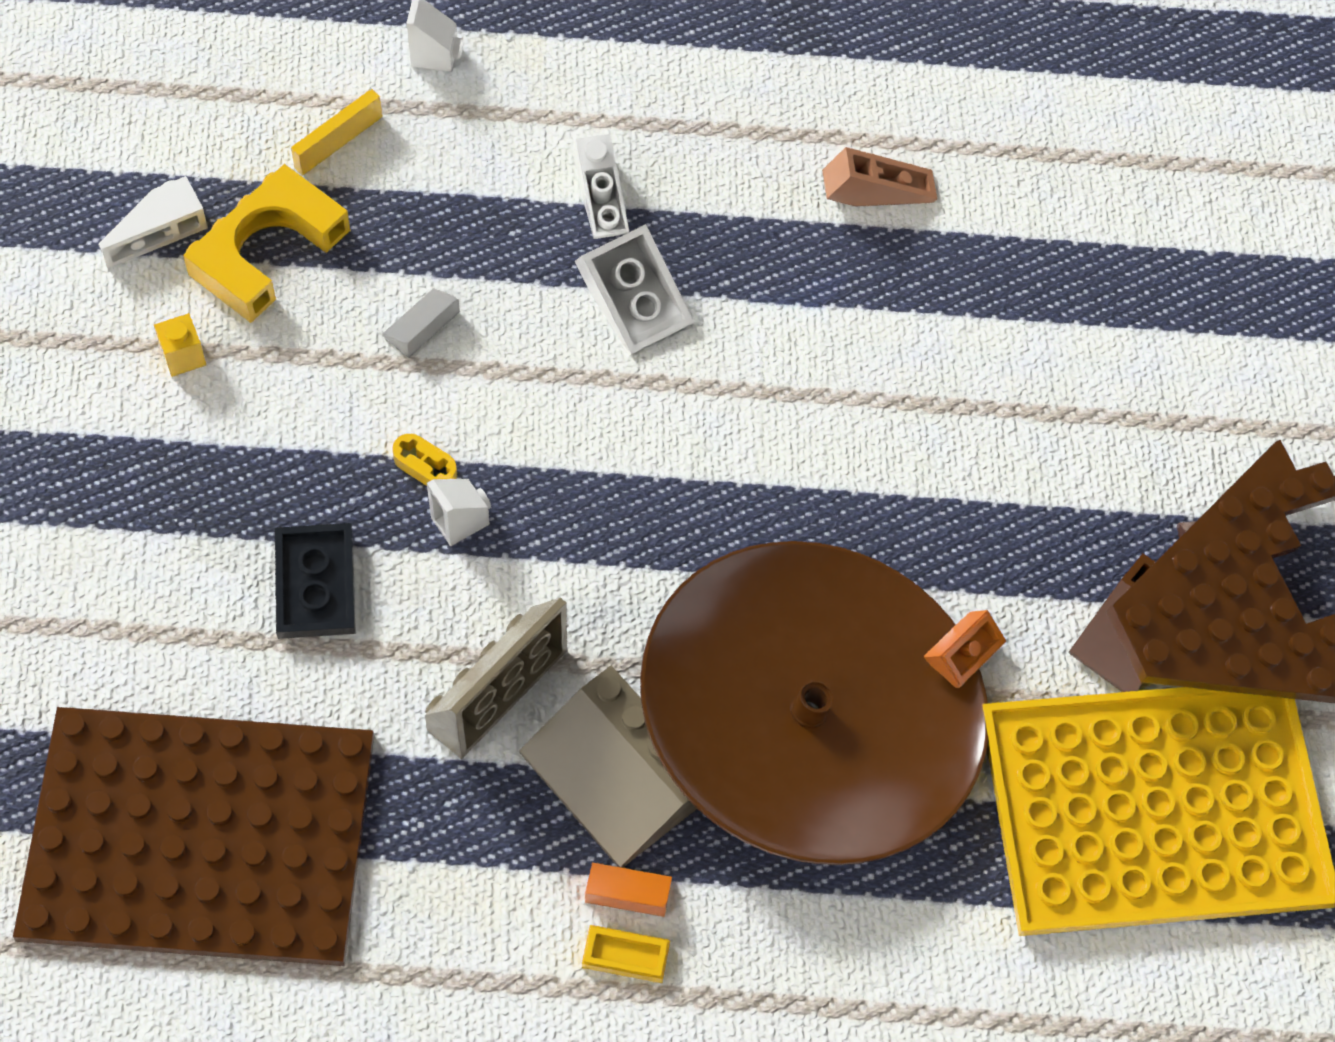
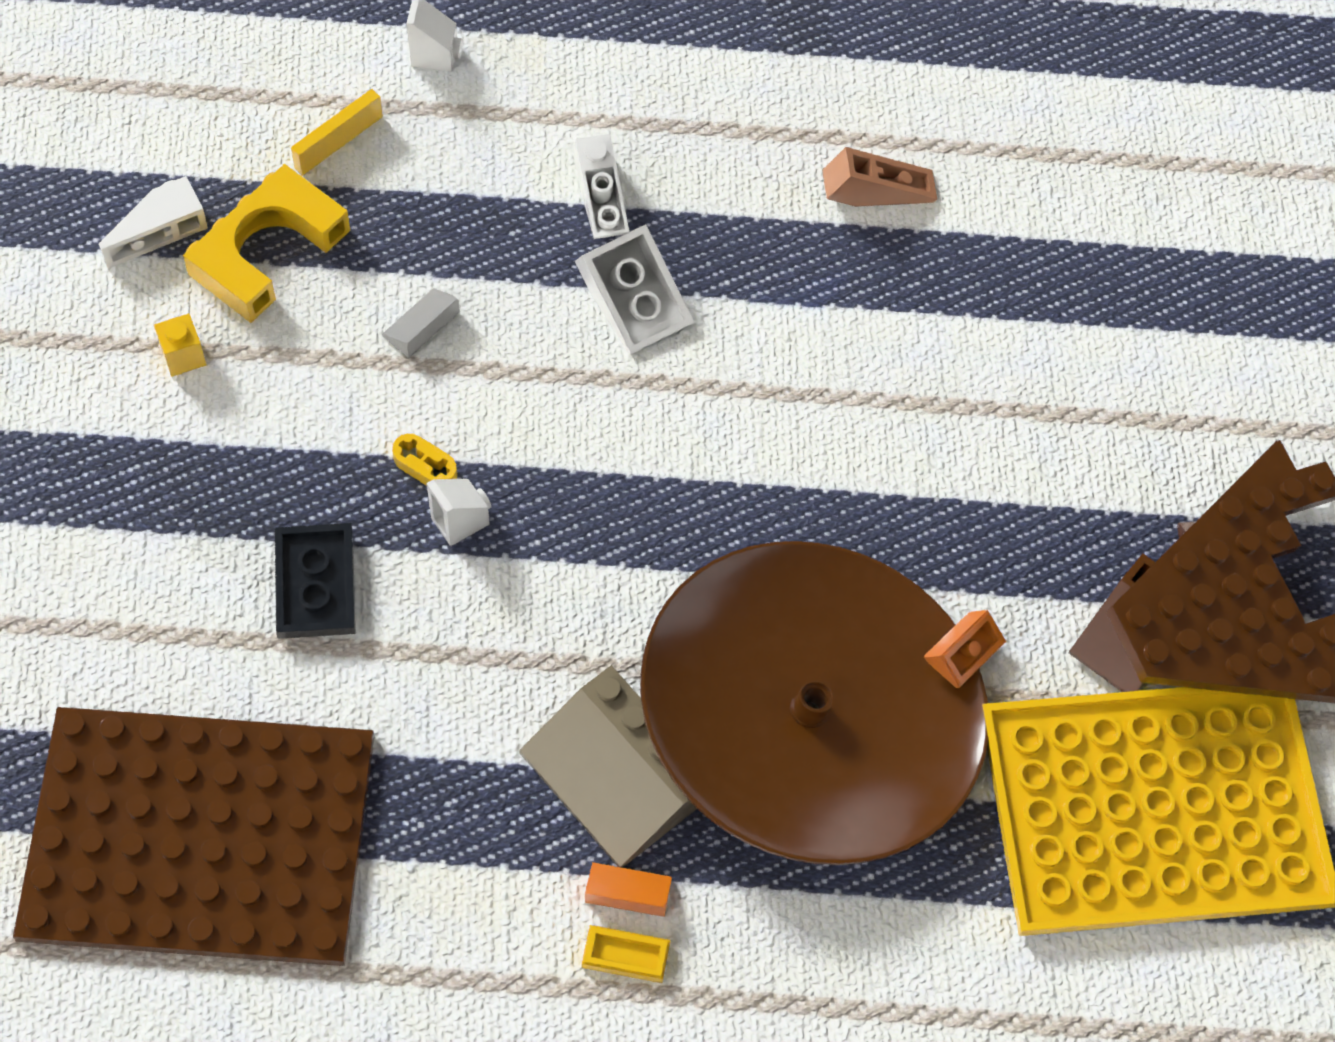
(499, 678): dark tan slope -> none

